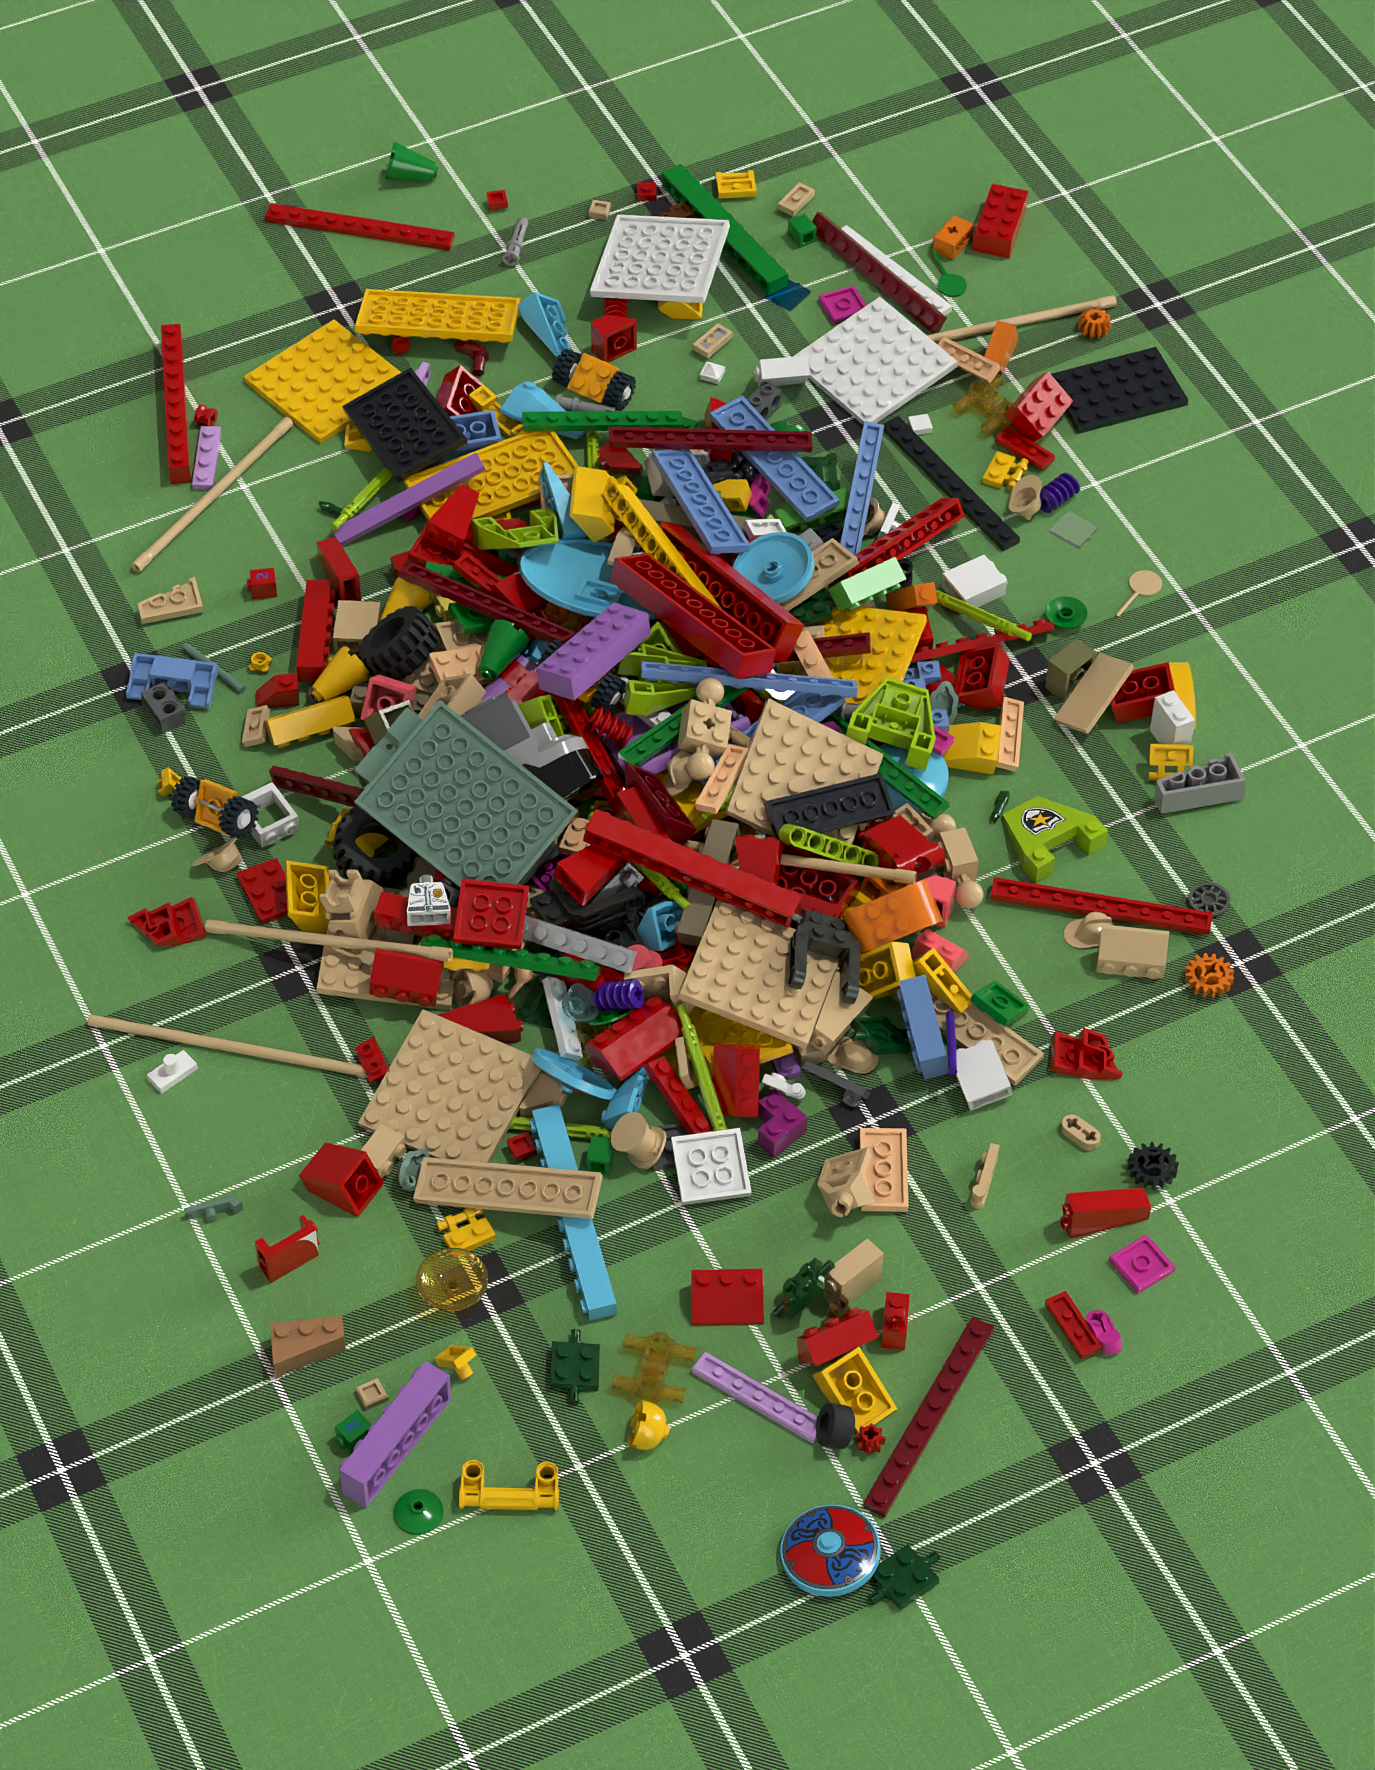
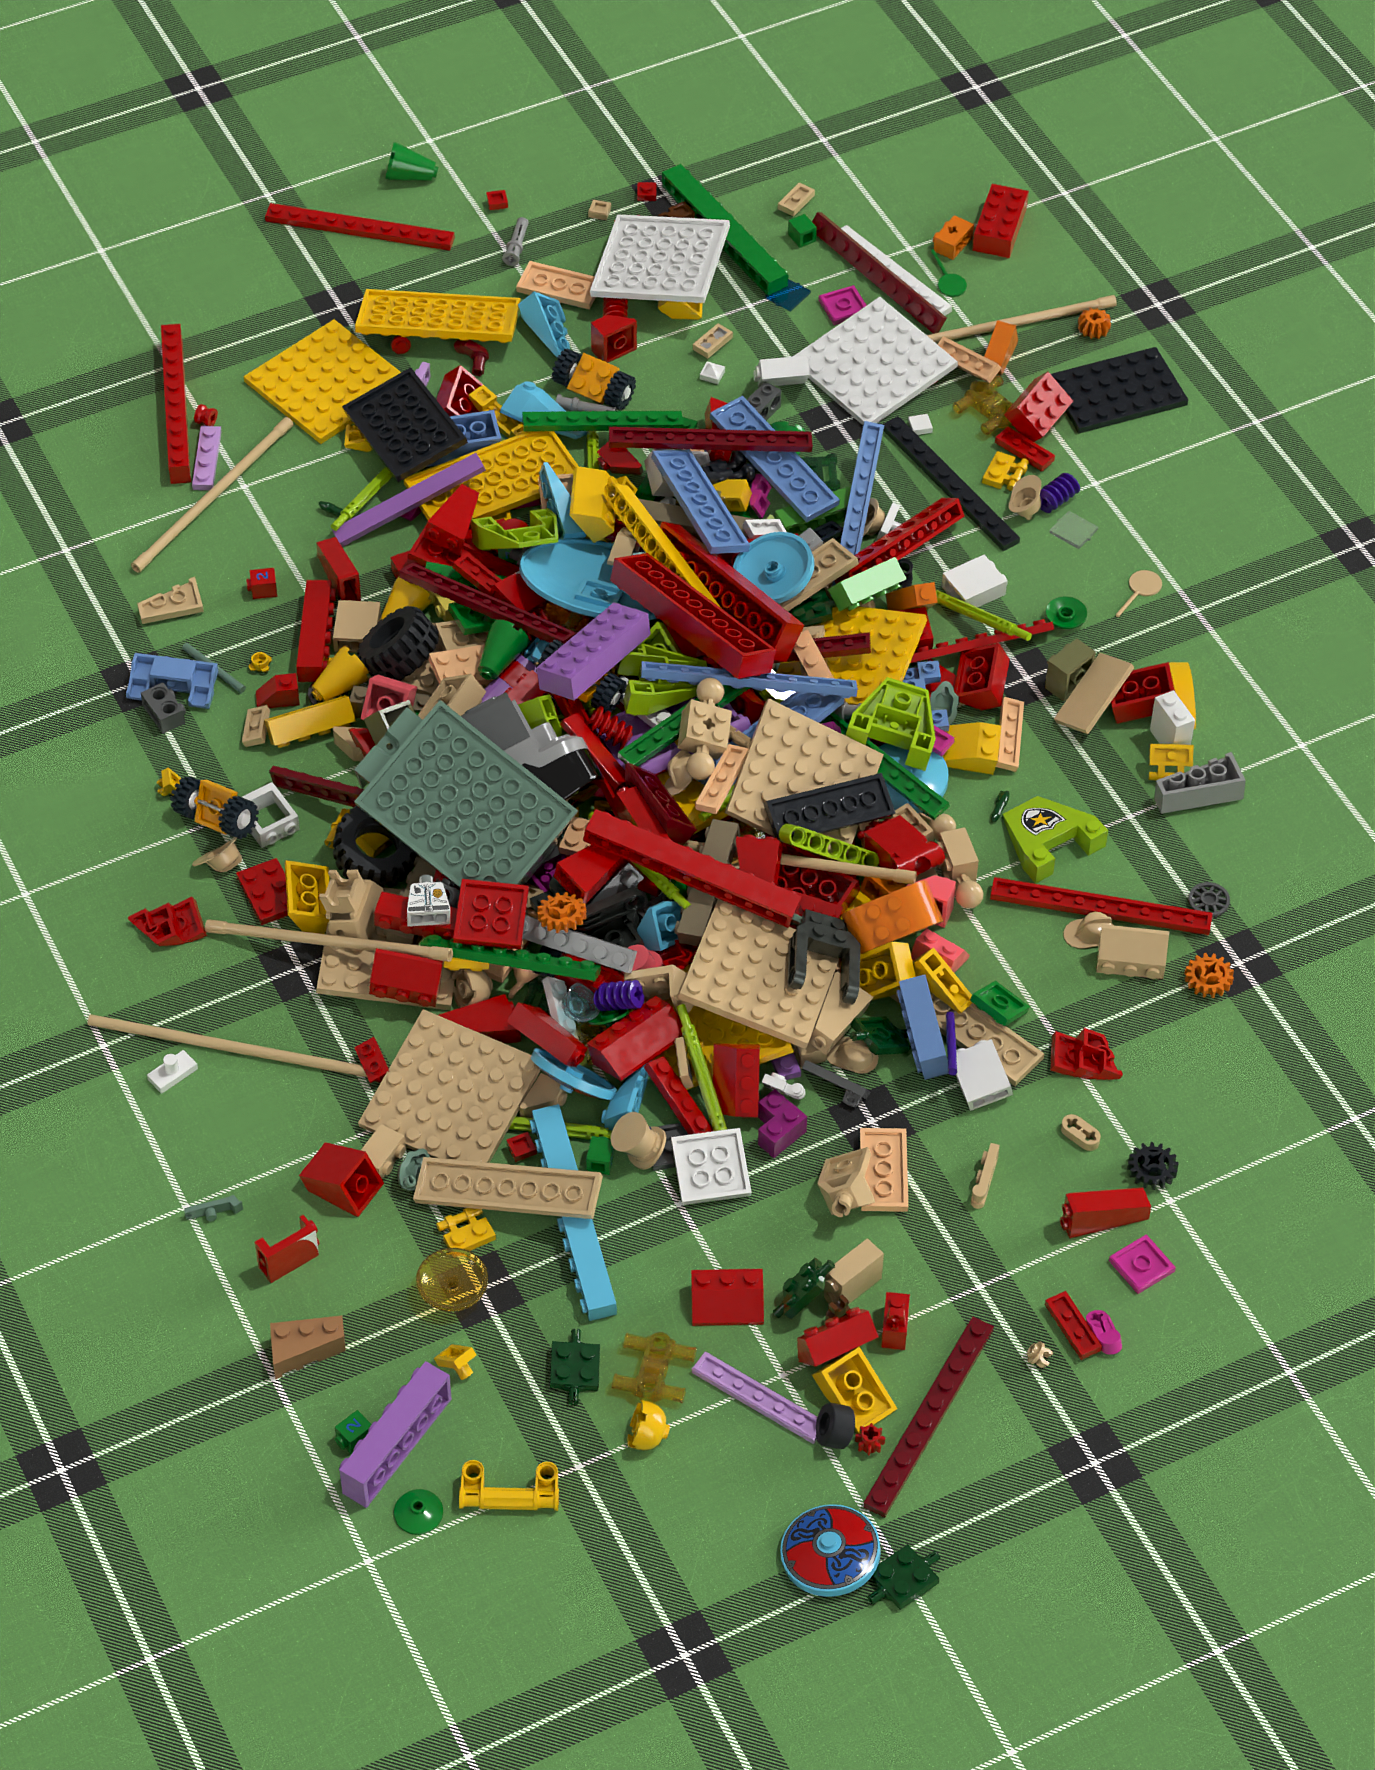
(372, 1394): tan tile -> none
(547, 1034): none -> red slope
(557, 283): none -> light nougat plate
(561, 912): none -> orange gear
(606, 762): none -> red tile
(736, 184): yellow plate -> none
(1036, 1352): none -> tan plate

